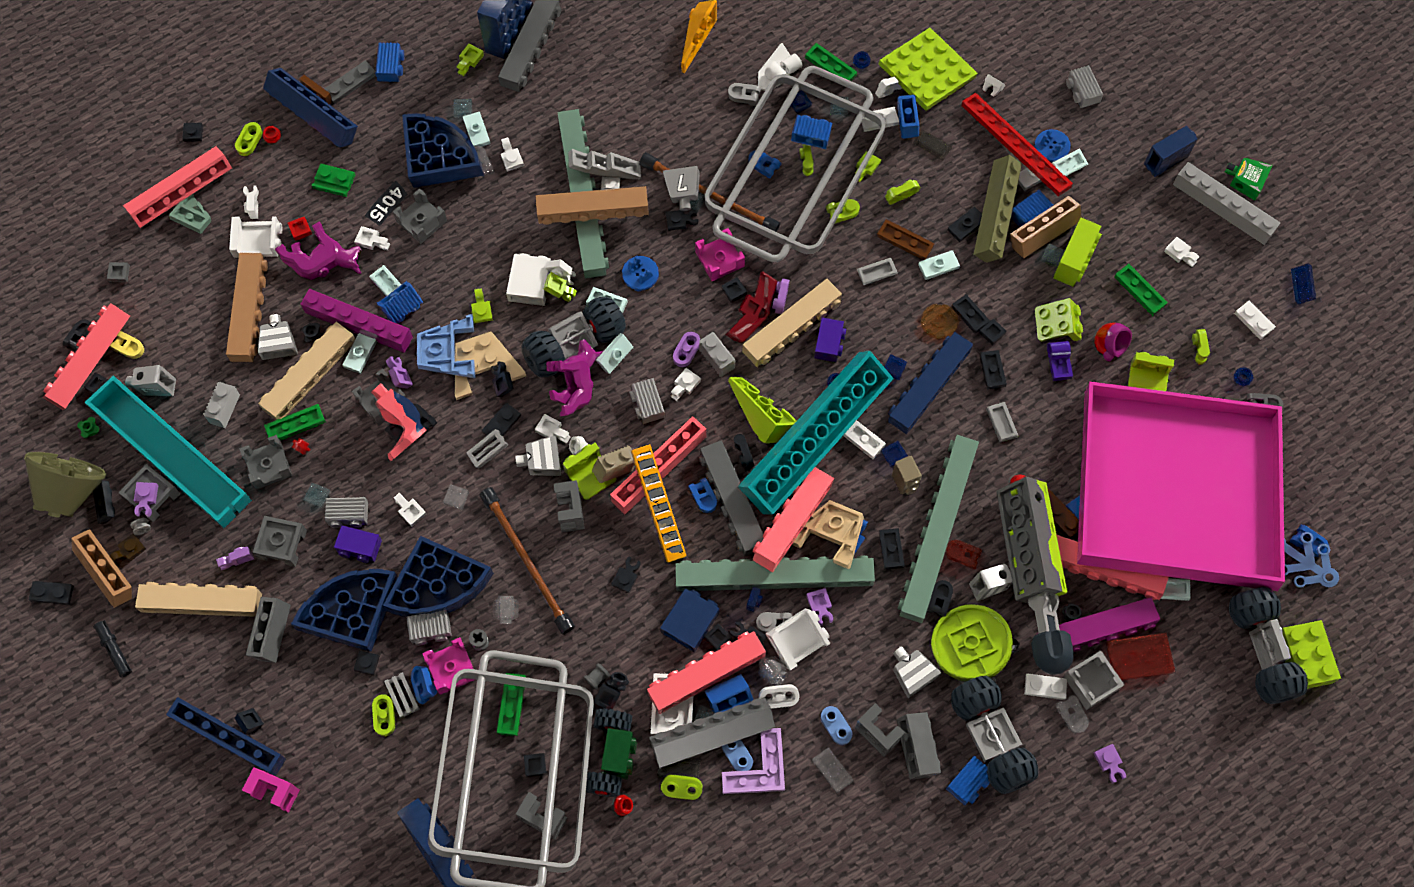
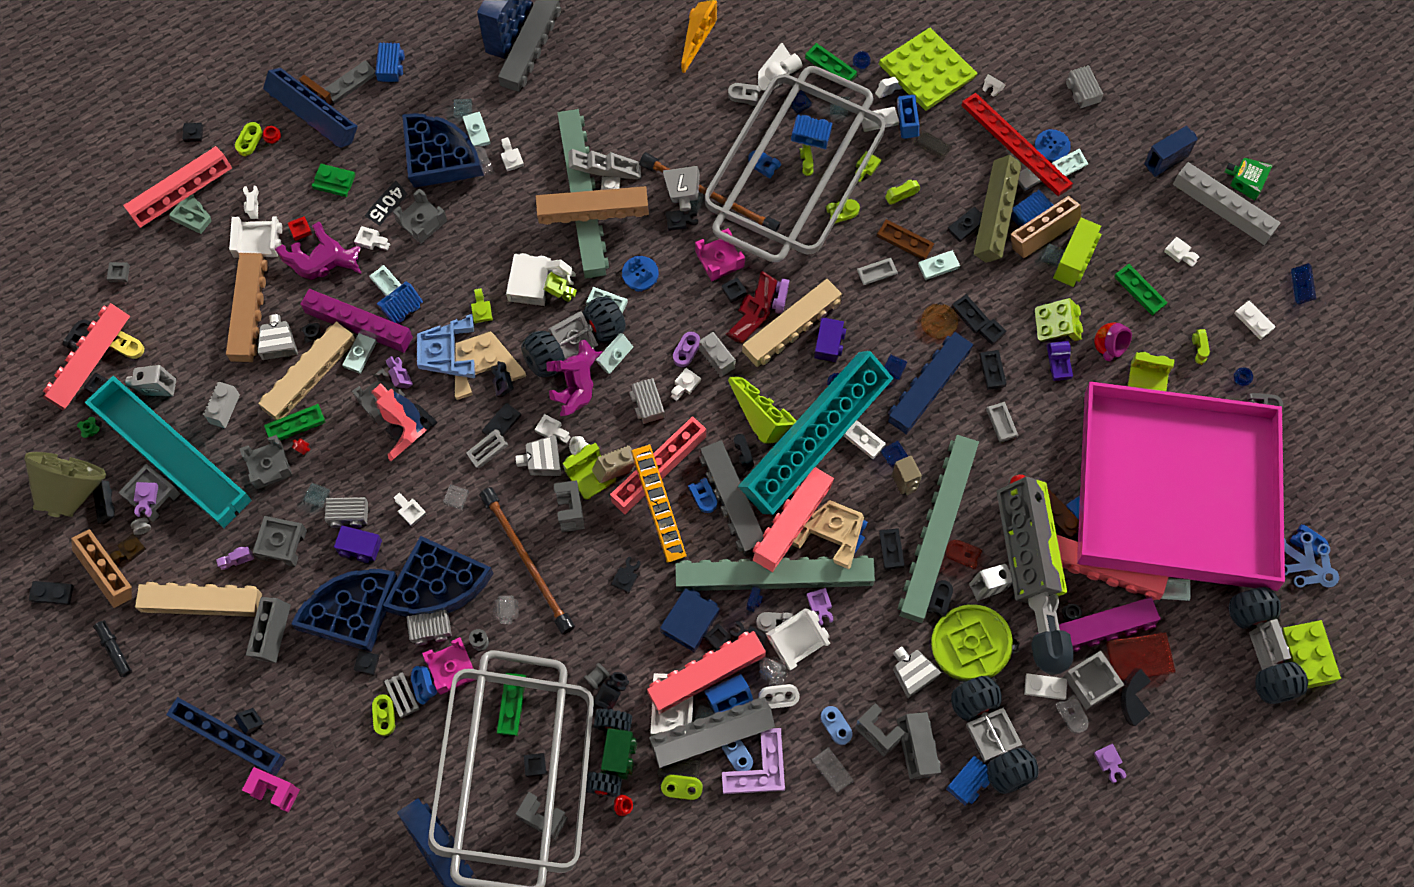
(470, 56): lime plate -> none
(1131, 706): none -> black brick

